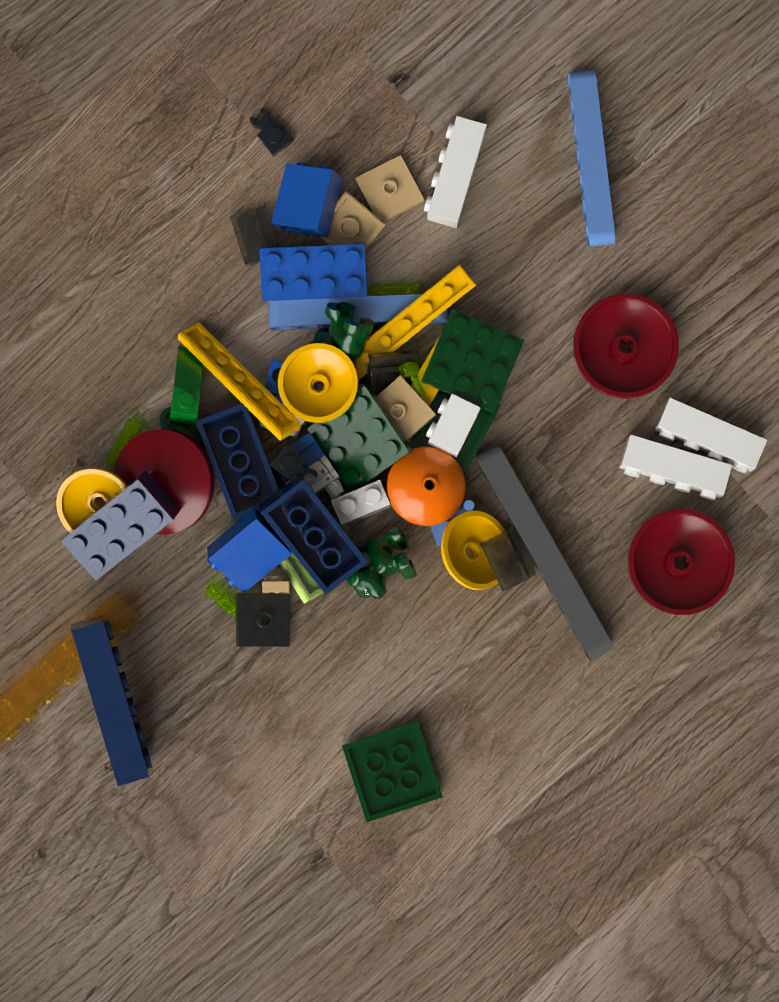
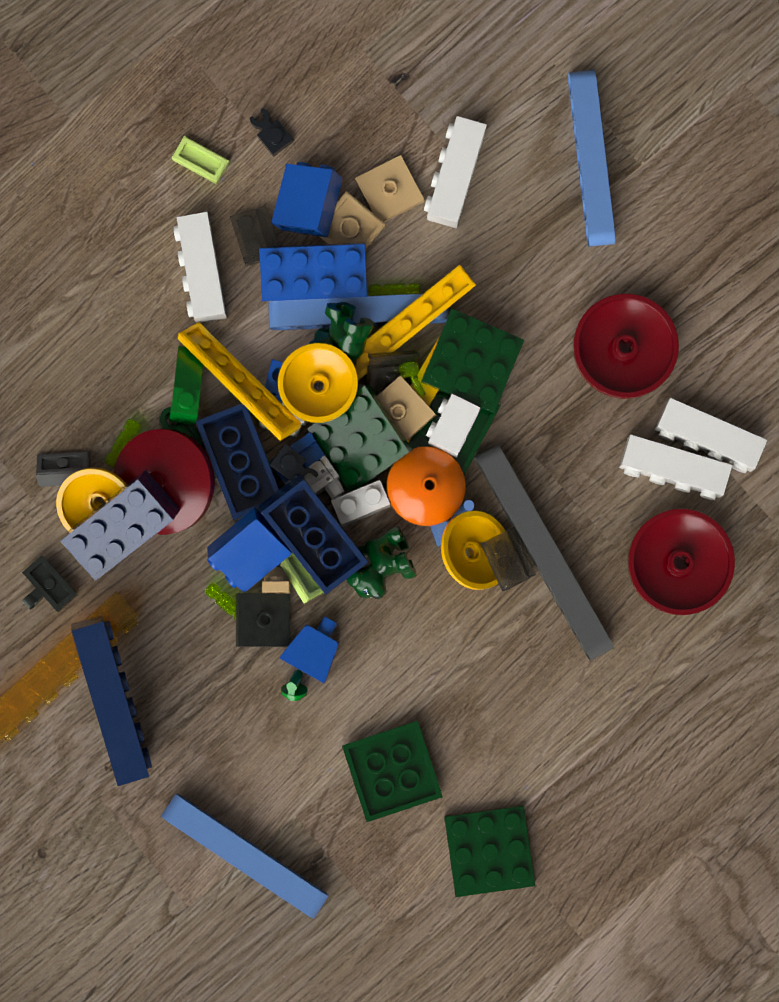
(48, 585): none -> pearl dark grey plate
(57, 467): none -> dark grey slope
(200, 160): none -> yellowish green tile
(201, 268): none -> white brick
(244, 855): none -> medium blue beam
(294, 689): none -> green plate
(313, 650): none -> blue torso
(489, 851): none -> dark green plate

